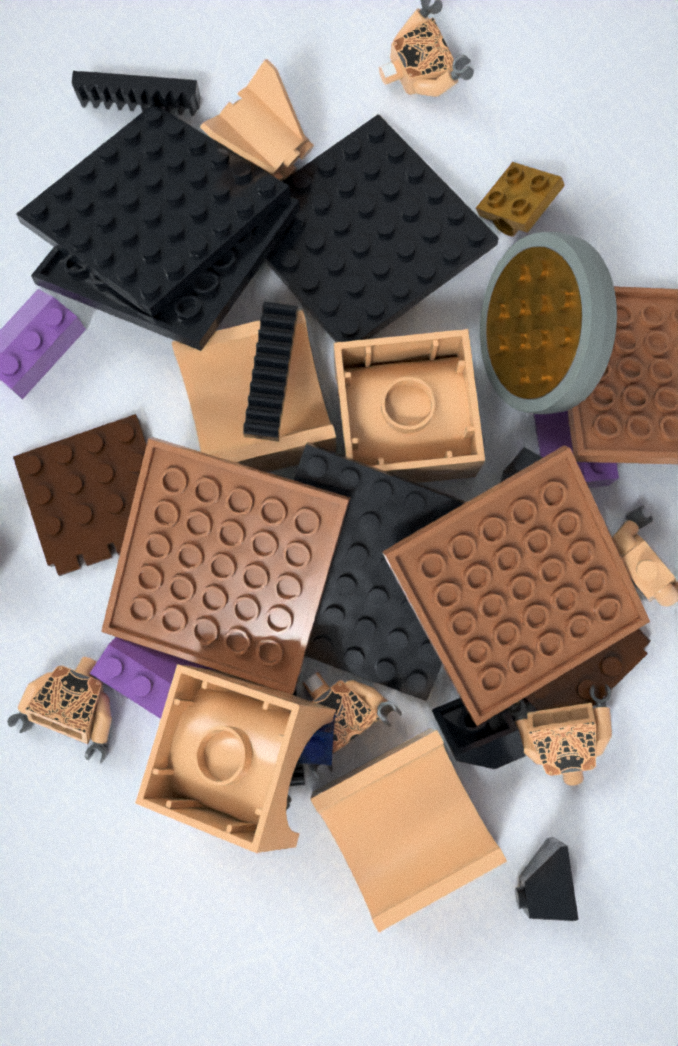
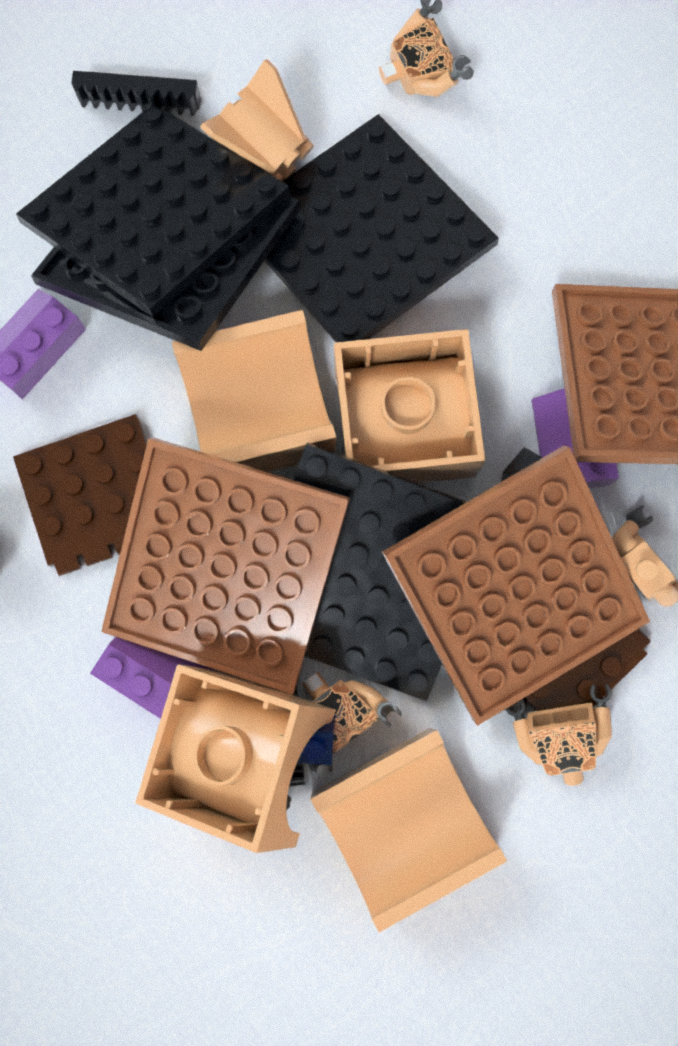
(69, 704): light nougat torso -> none
(270, 371): black gear -> none
(485, 745): black slope -> none
(519, 198): pearl gold plate -> none
(548, 323): wheel -> none
(548, 885): black slope -> none

